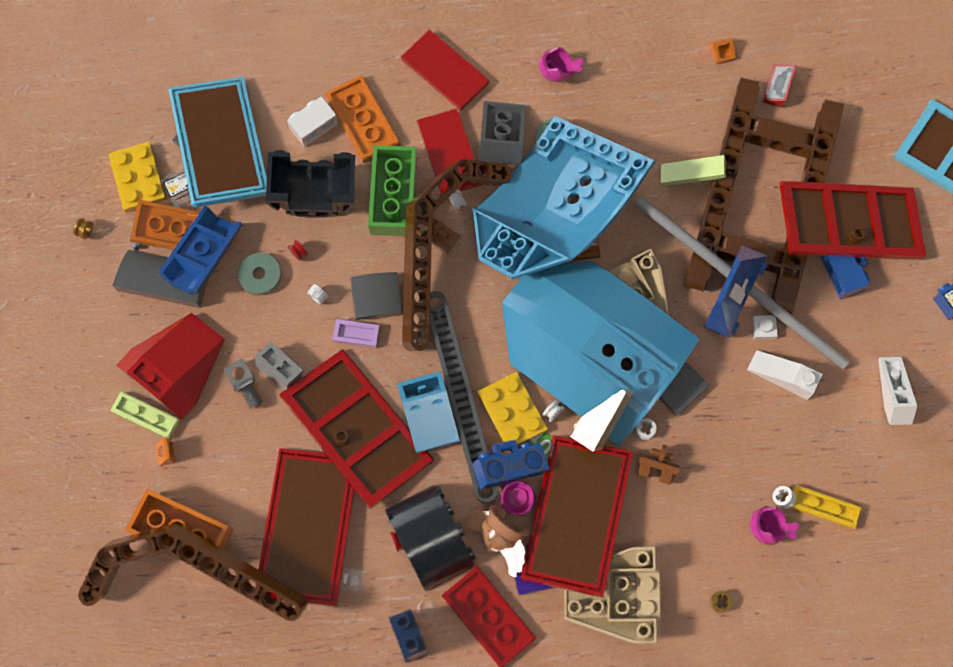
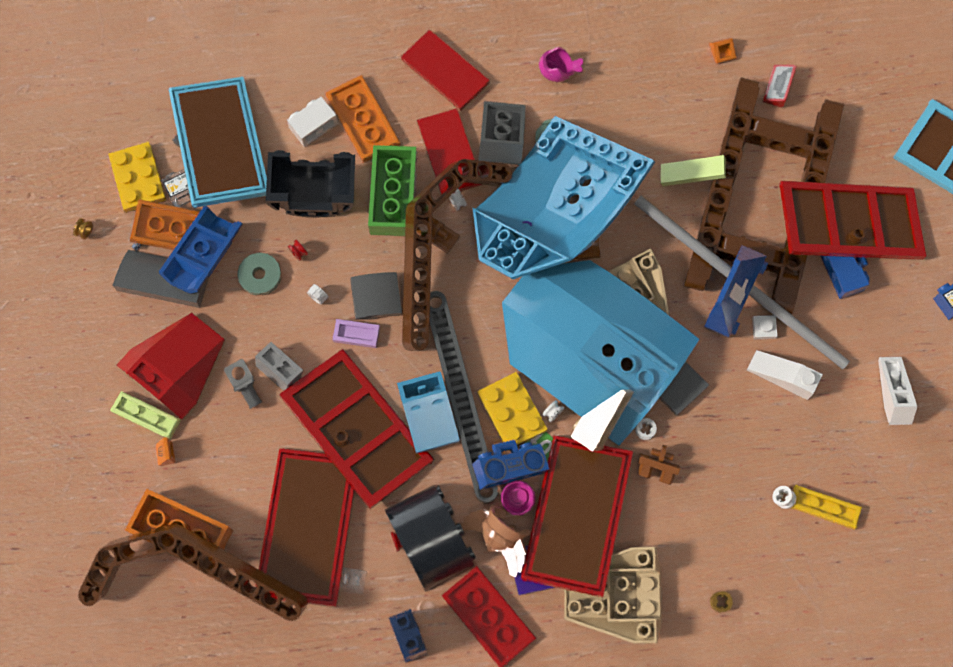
(770, 525): dark pink hat -> none

